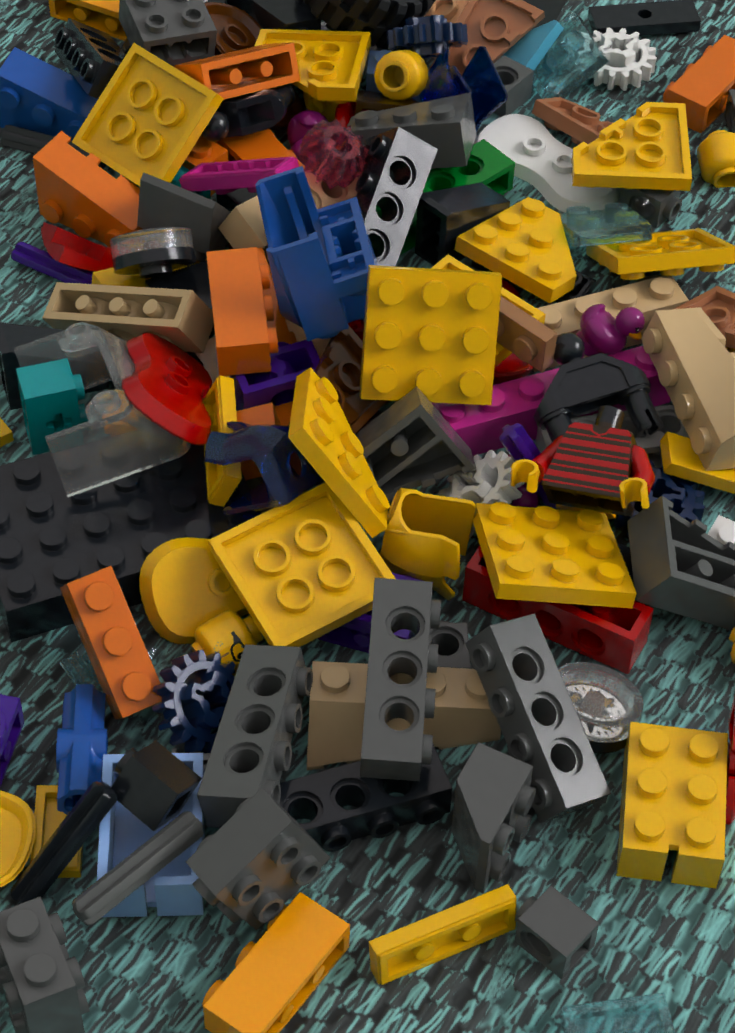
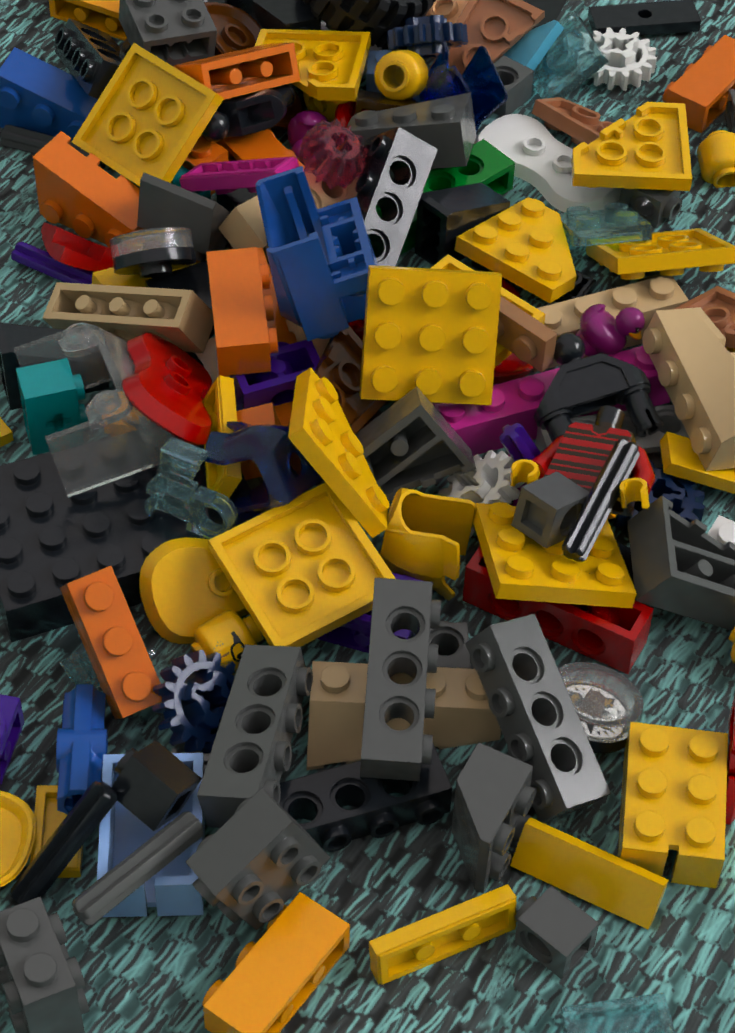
(174, 491): none -> clear light blue piece
(548, 508): none -> dark grey brick
(589, 873): none -> yellow tile
(600, 500): none -> black axle

